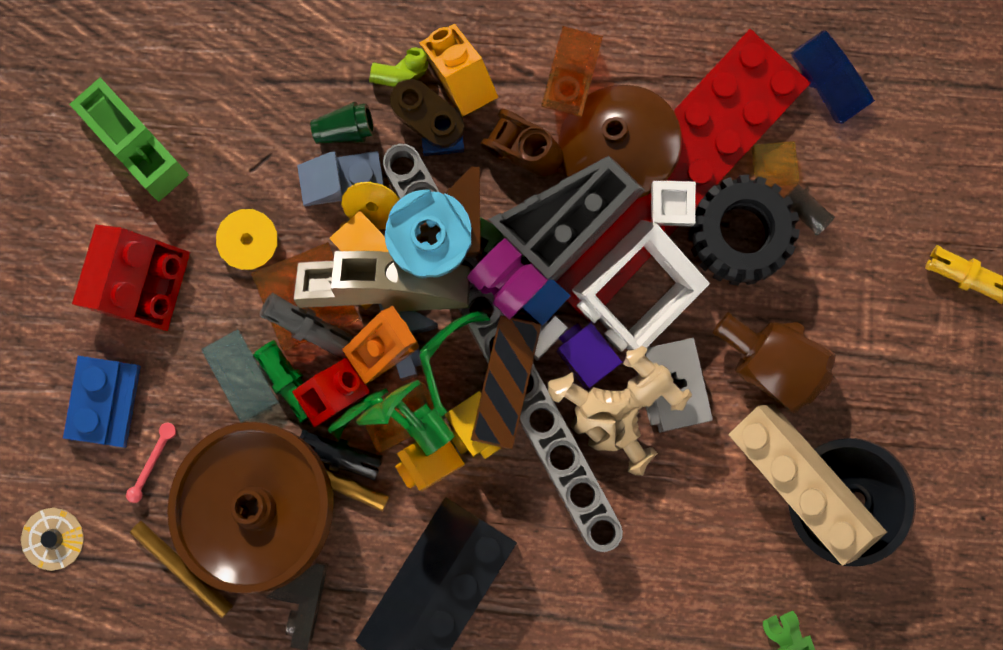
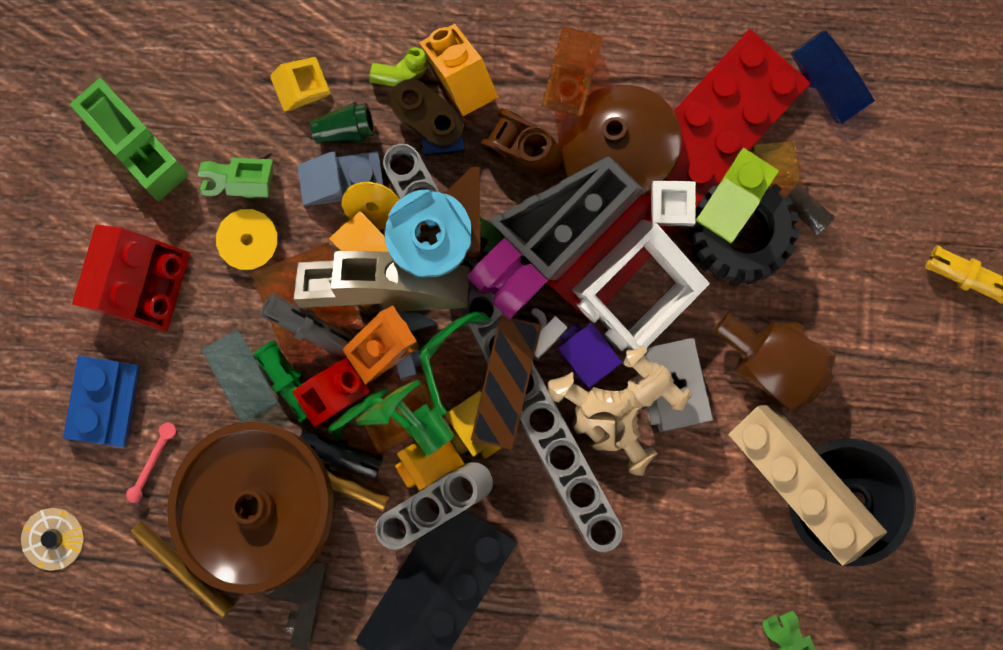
(241, 178): none -> bright green plate
(299, 83): none -> yellow slope
(419, 516): none -> light grey beam
(545, 302): blue tile -> none
(737, 195): none -> lime slope

